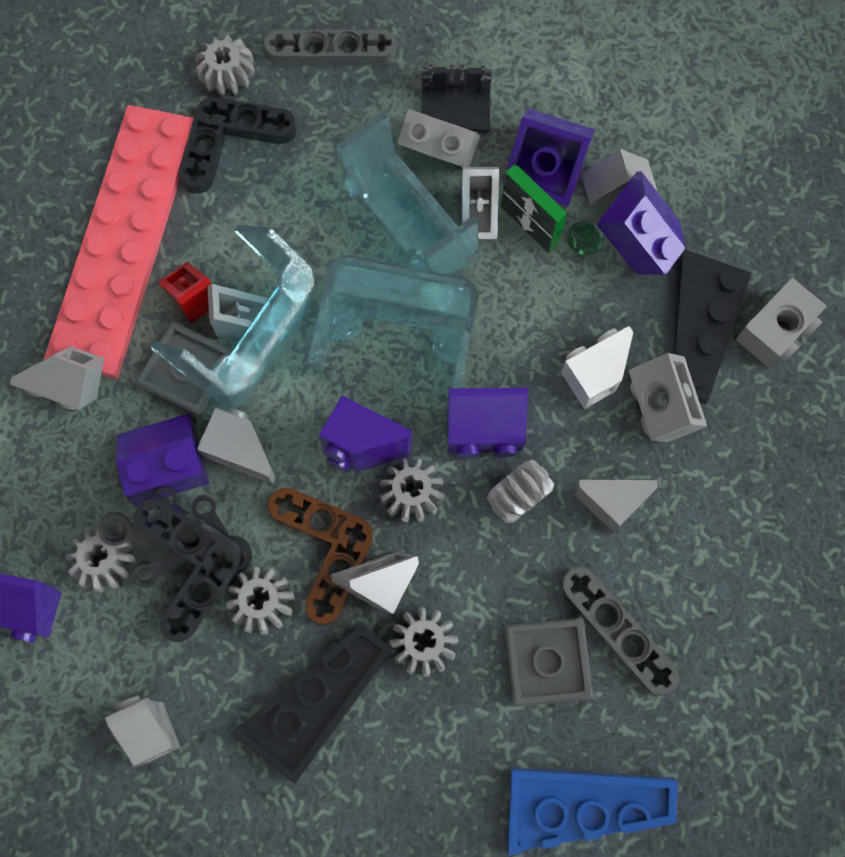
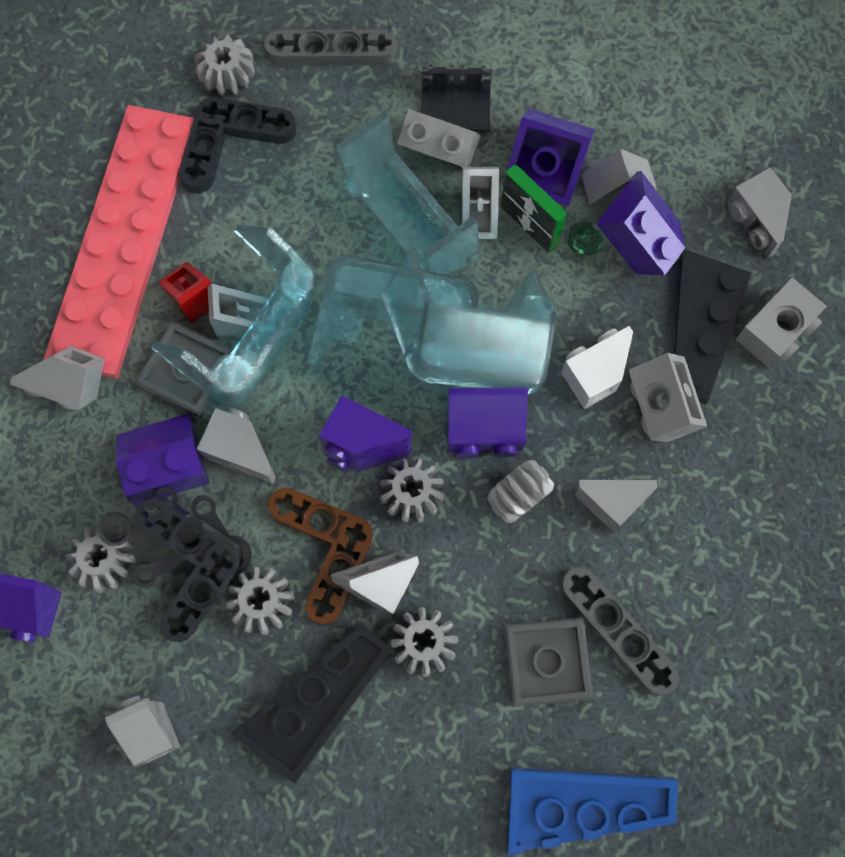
(467, 343): none -> clear light blue windscreen
(762, 209): none -> light grey slope

